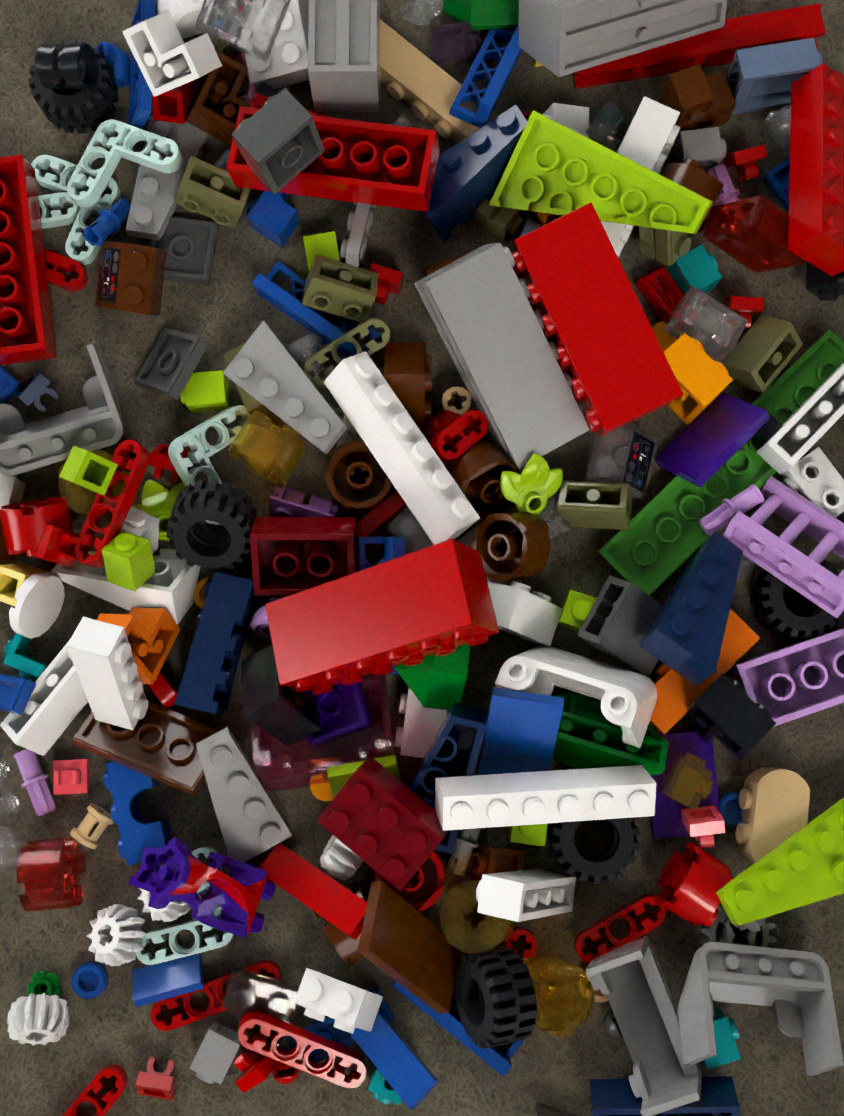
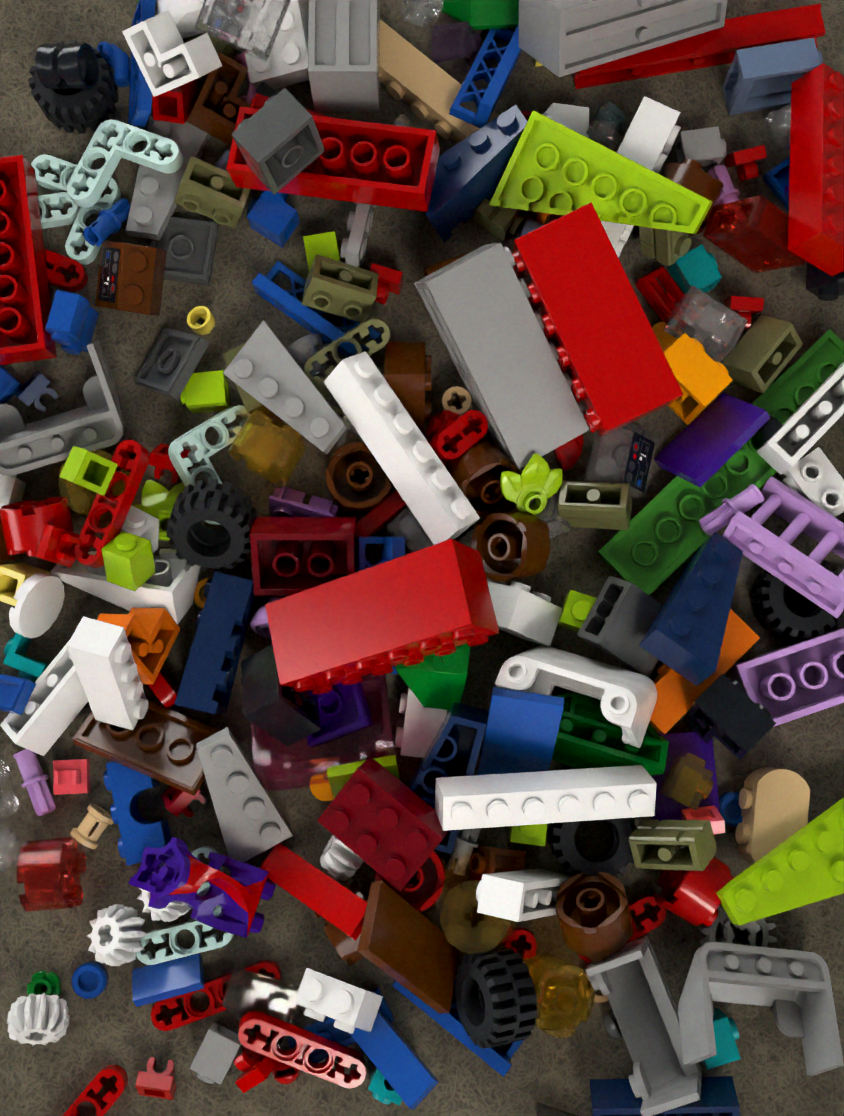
(71, 322): none -> blue brick
(178, 801): none -> red tile
(203, 313): none -> light yellow hinge
(569, 453): none -> red tile
(594, 915): none -> reddish brown brick
(673, 844): none -> olive brick
(698, 98): reddish brown brick -> none

